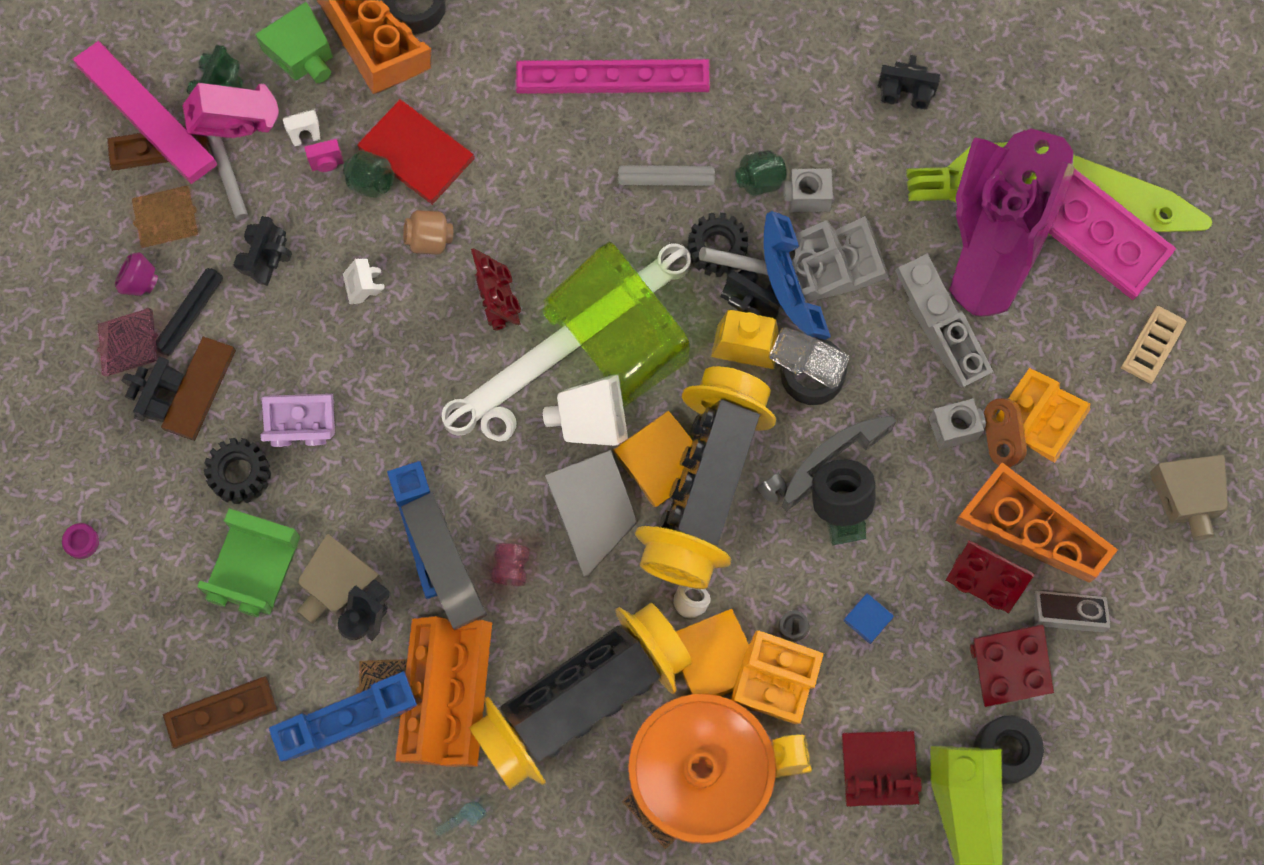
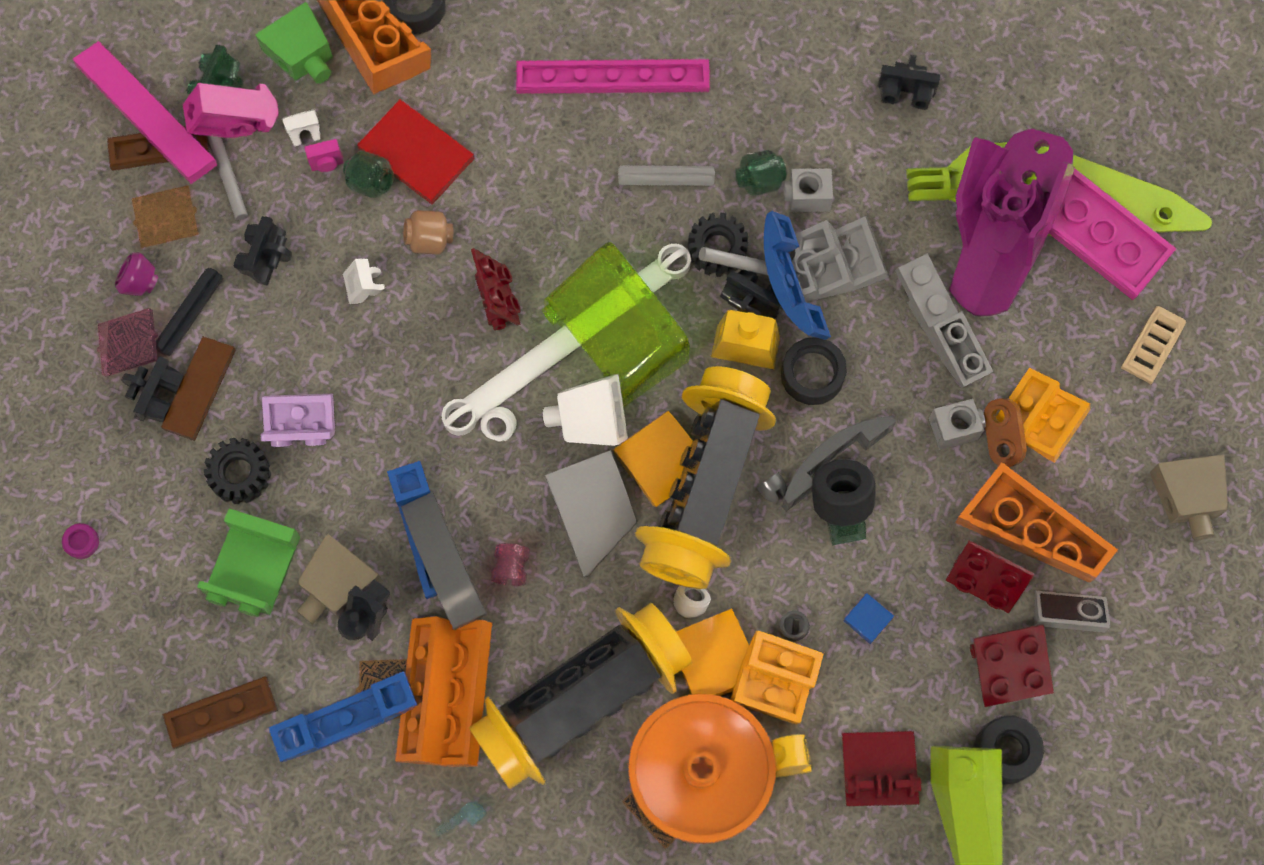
(809, 355): clear slope -> none

